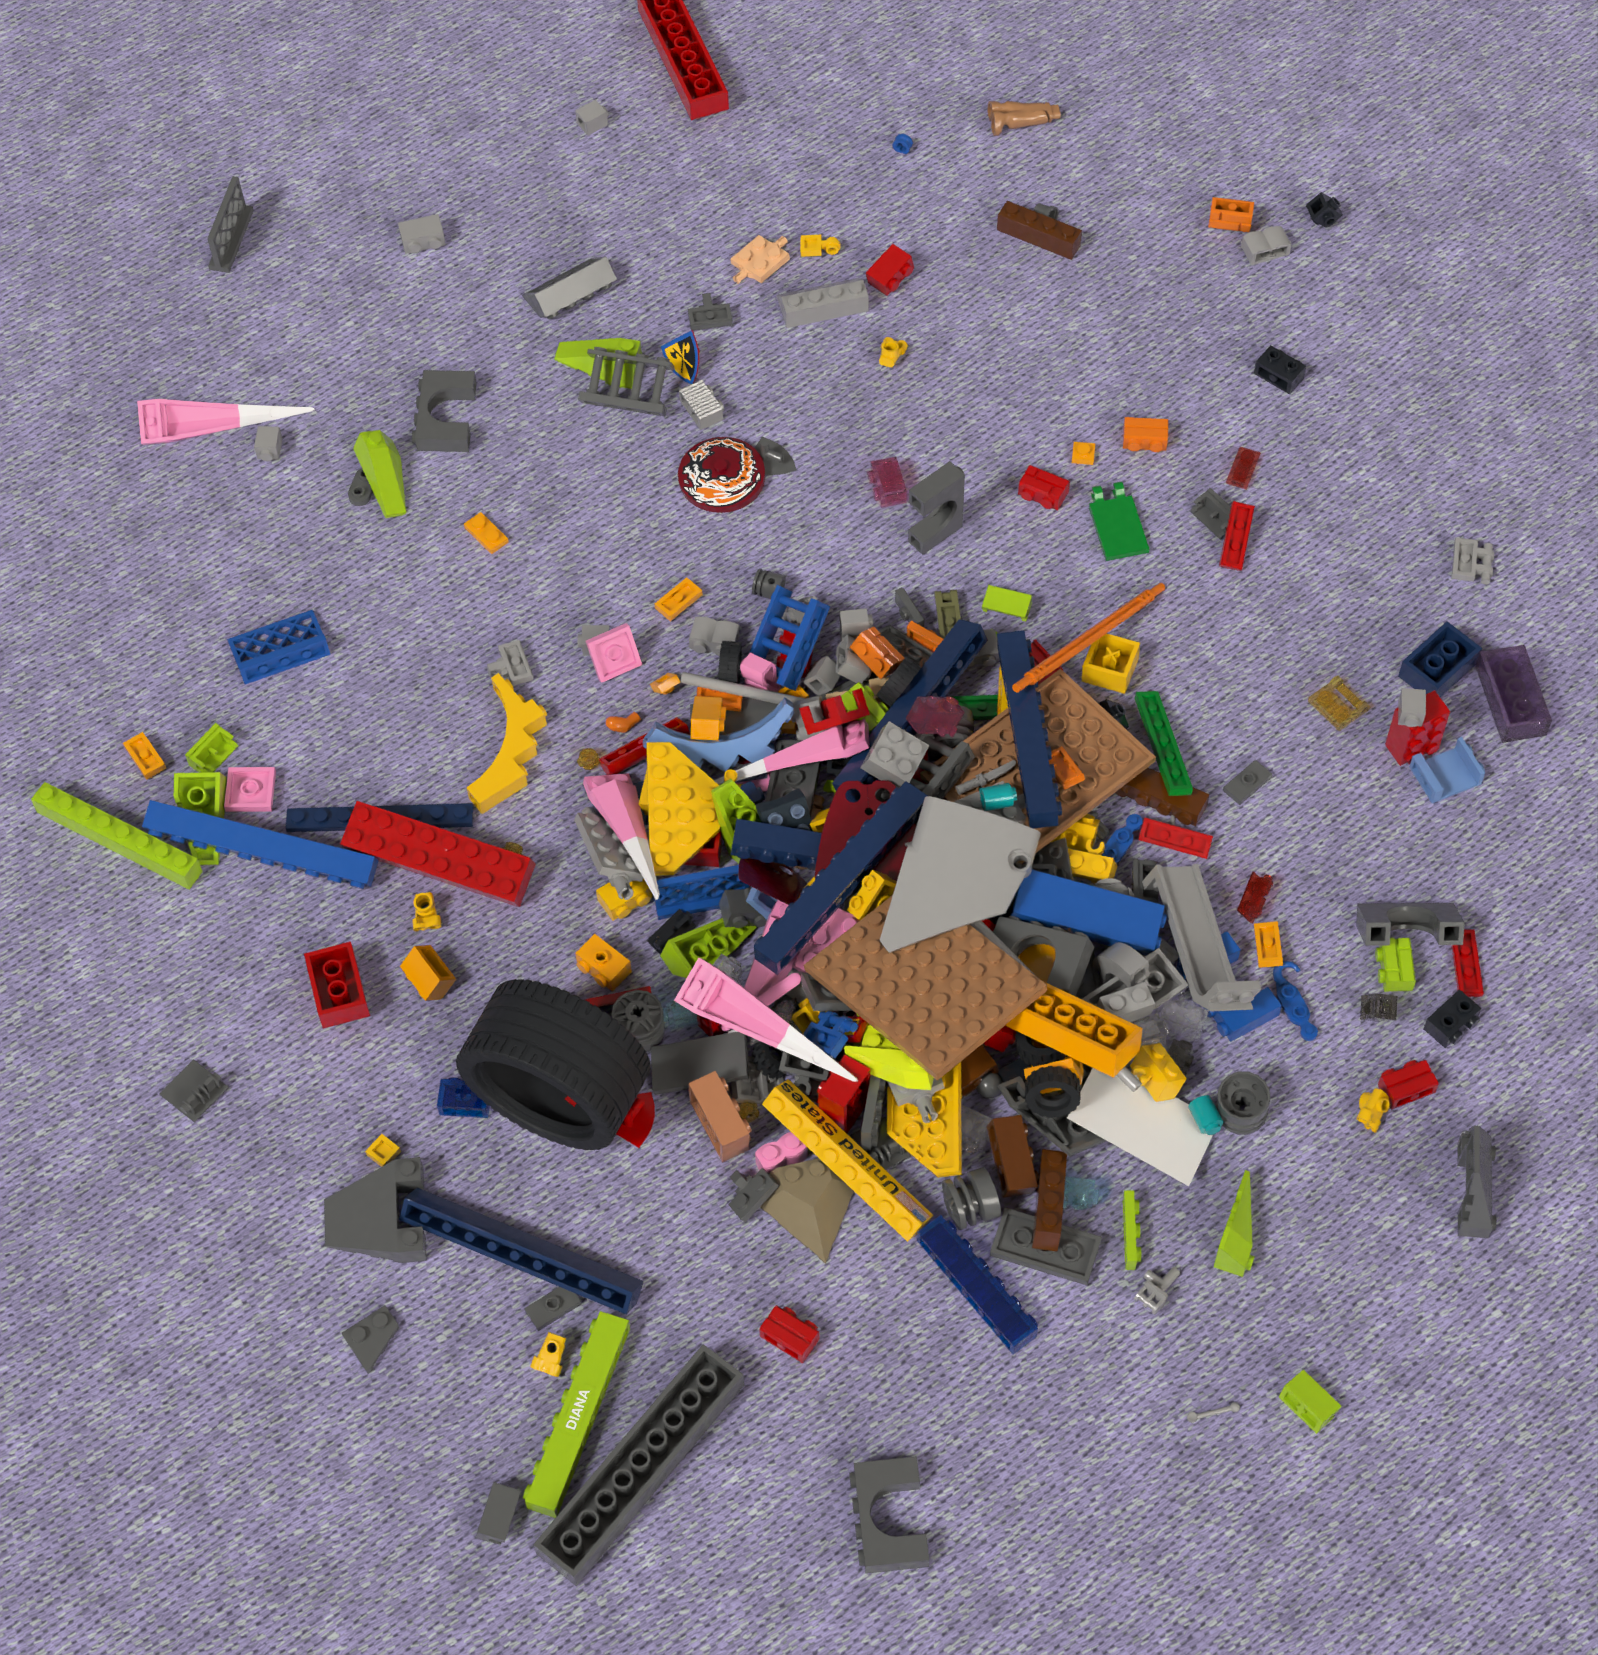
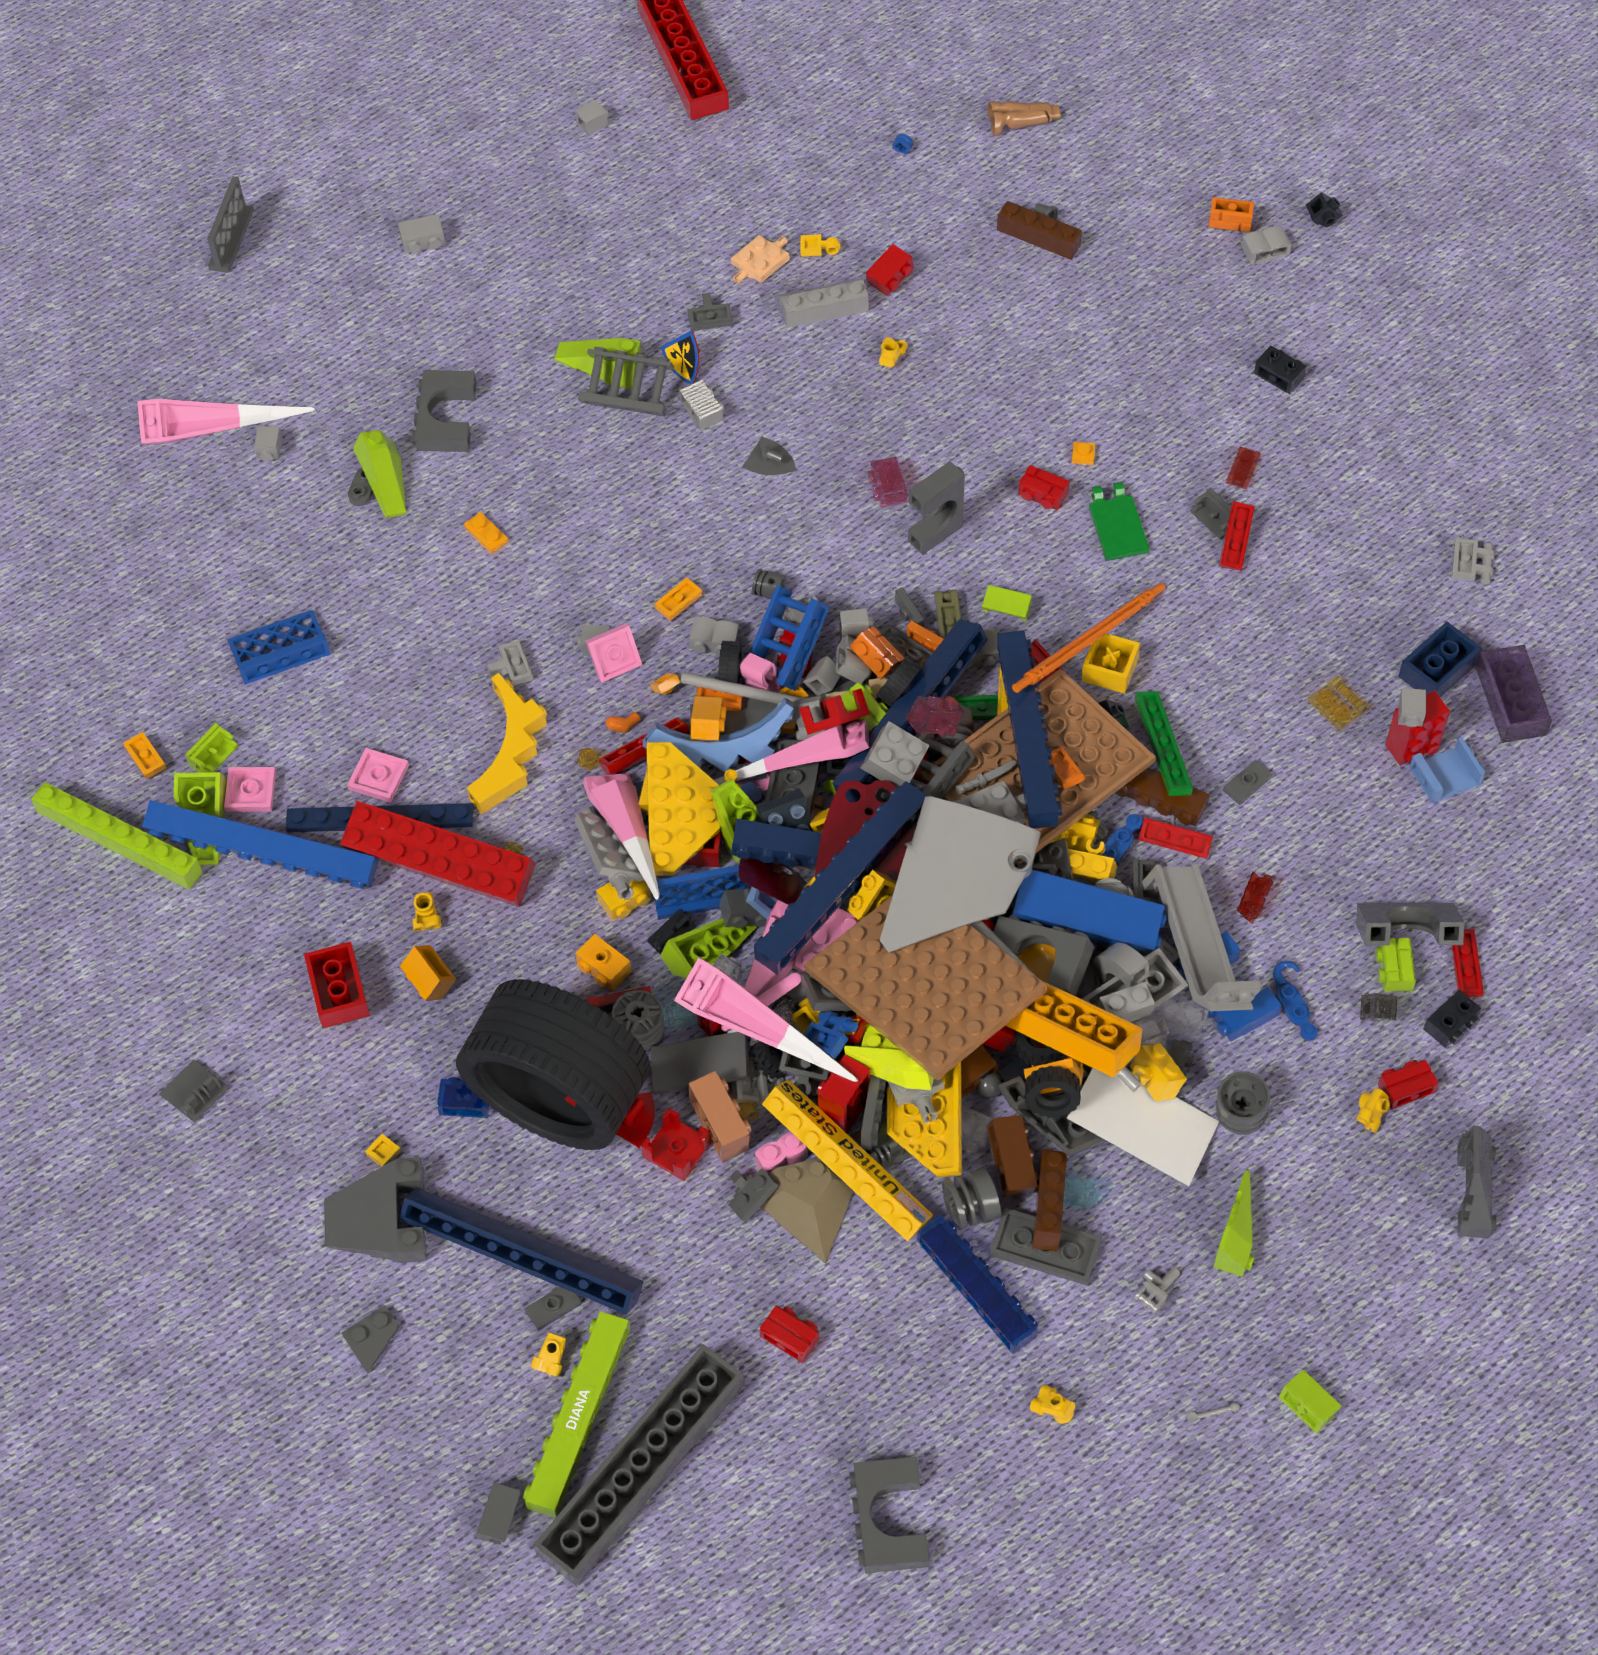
(378, 775): none -> bright pink plate
(571, 286): slope -> none
(676, 1146): none -> red panel
(721, 474): dish -> none
(997, 796): teal brick -> none
(1053, 1404): none -> yellow plate
(1131, 1230): lime plate -> none
(1145, 434): orange brick -> none
(1206, 1115): teal brick -> none
(1268, 944): light orange plate -> none

